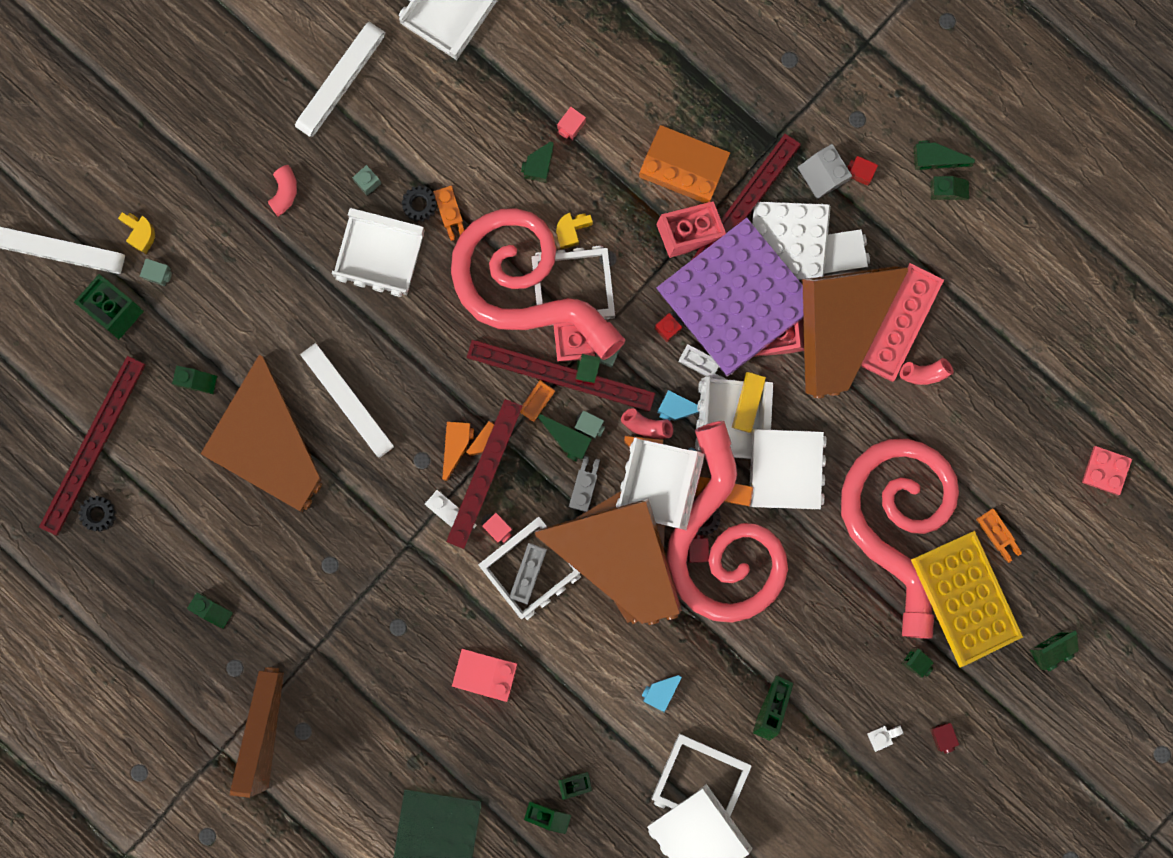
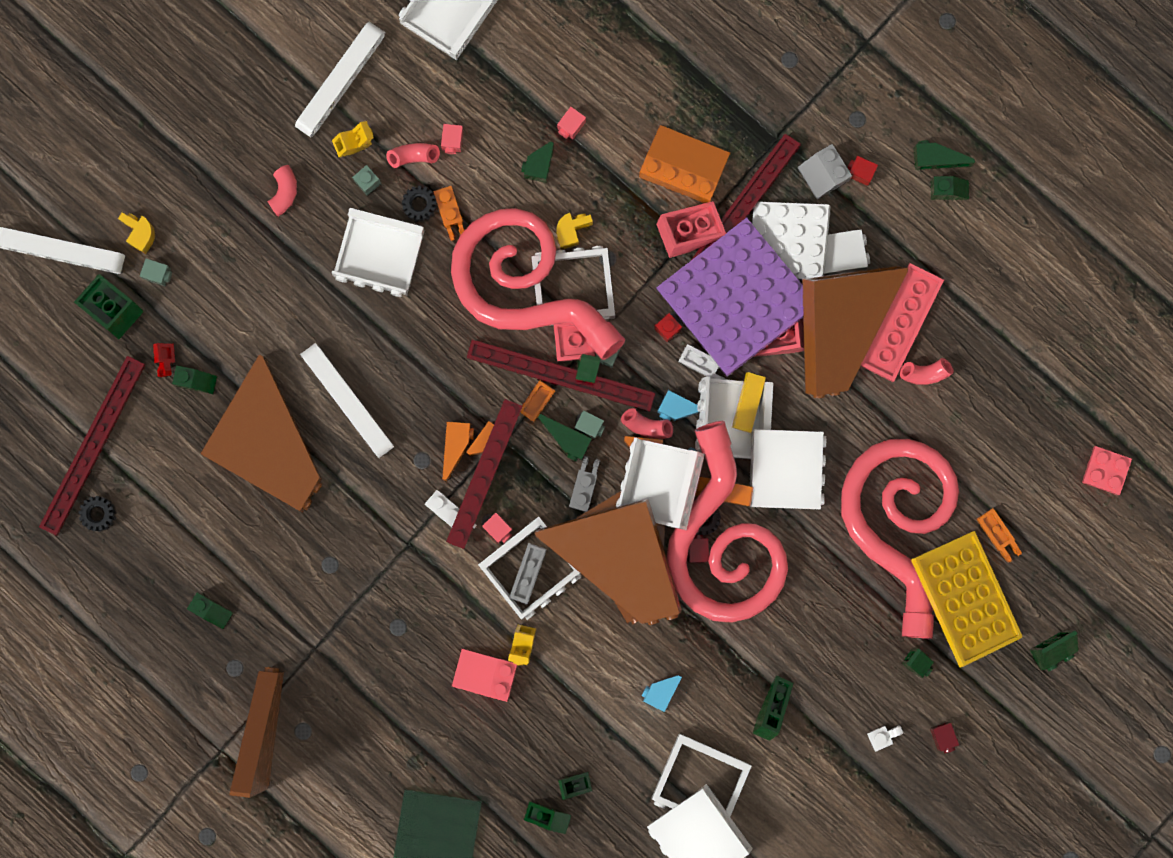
(164, 356): none -> red plate
(353, 141): none -> yellow brick
(413, 153): none -> coral cylinder
(452, 138): none -> coral brick
(522, 645): none -> yellow brick

